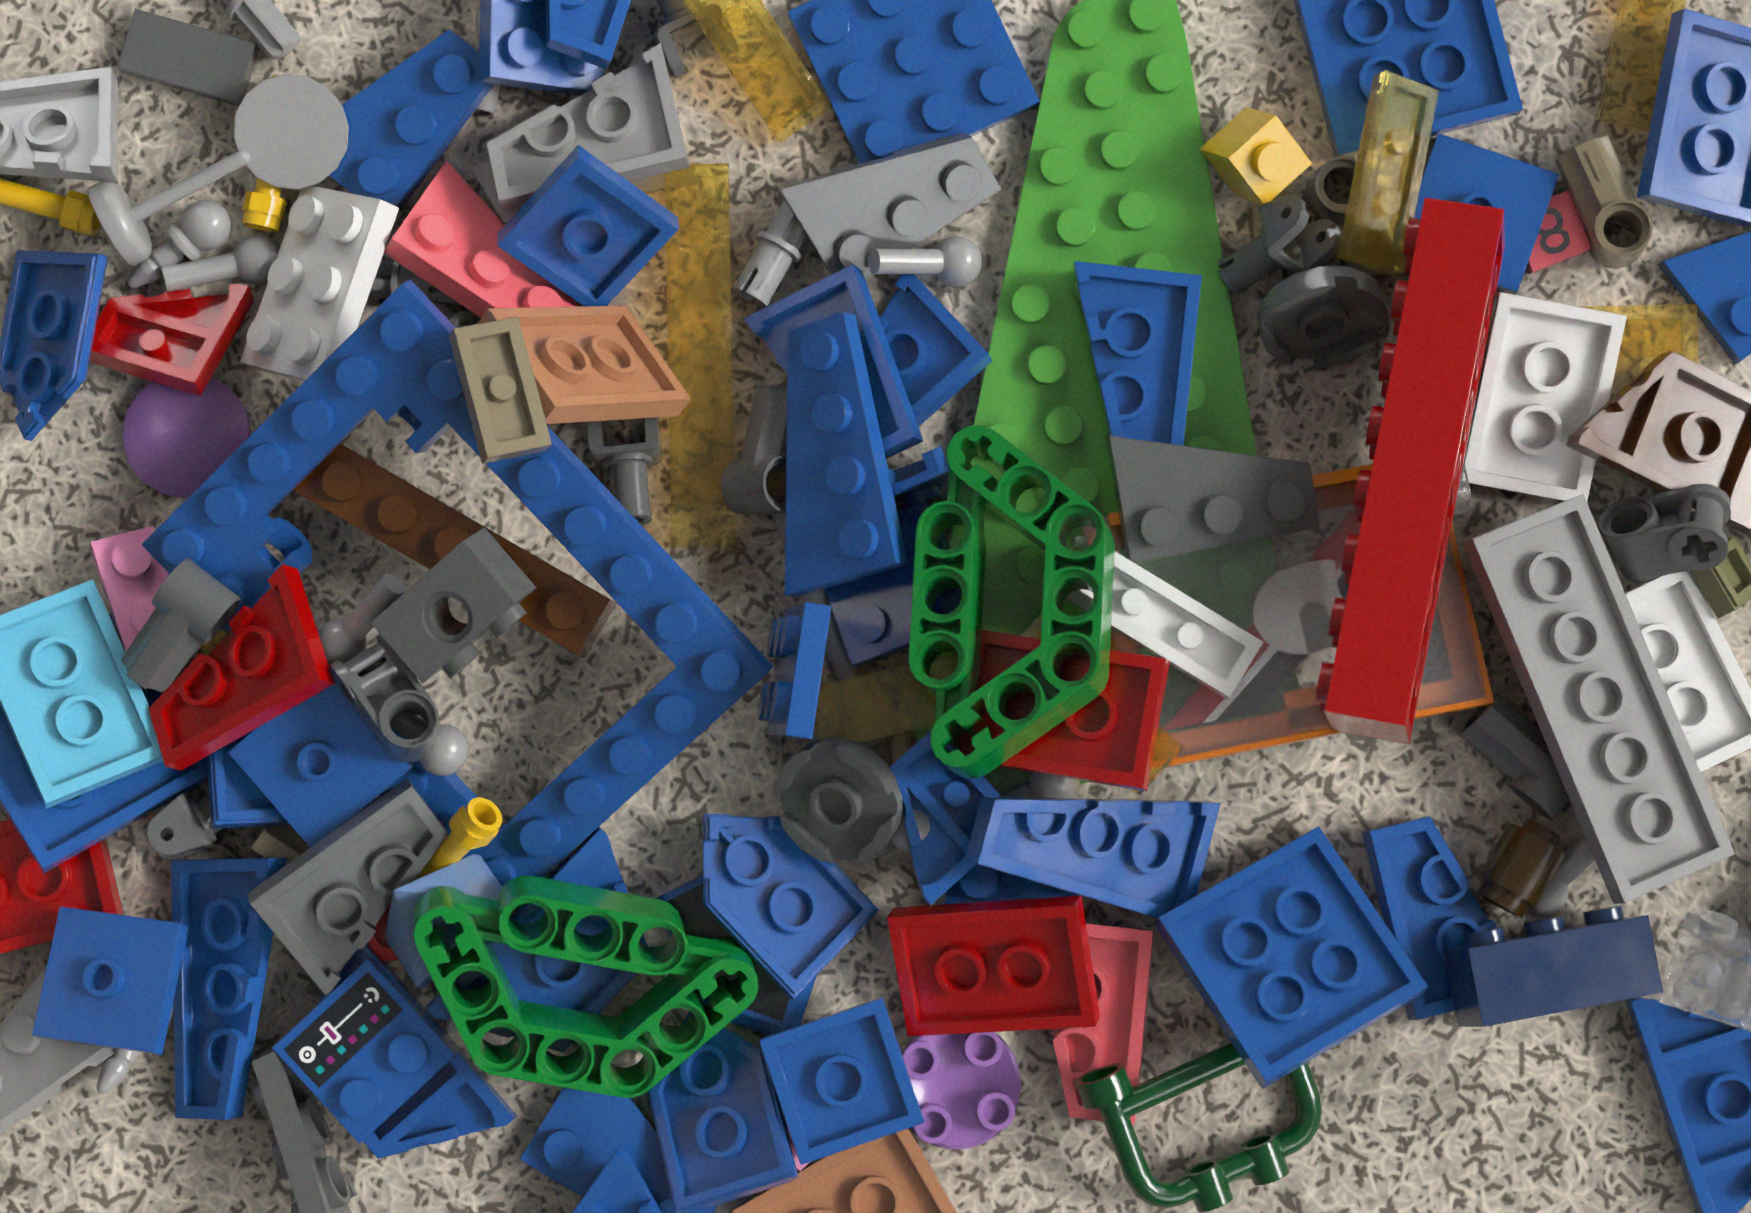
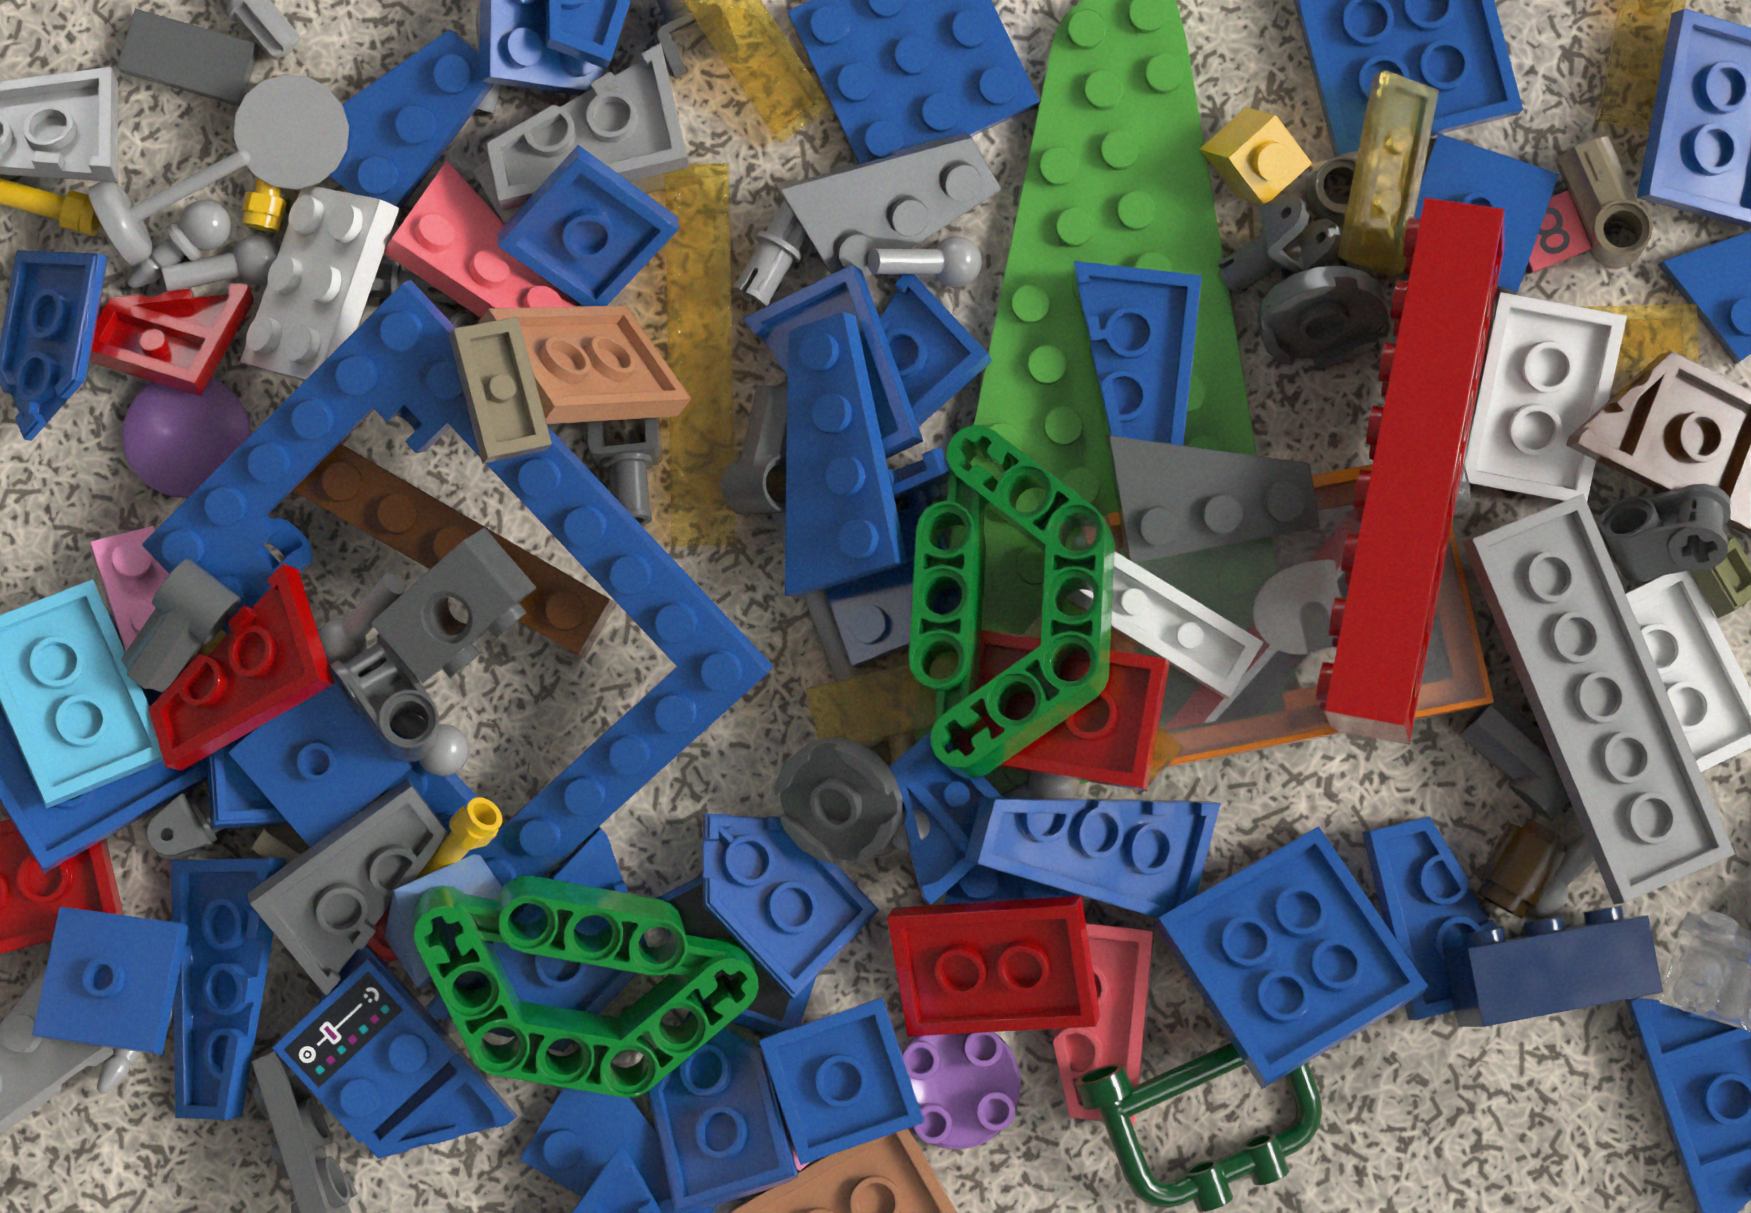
(799, 646): blue plate -> none

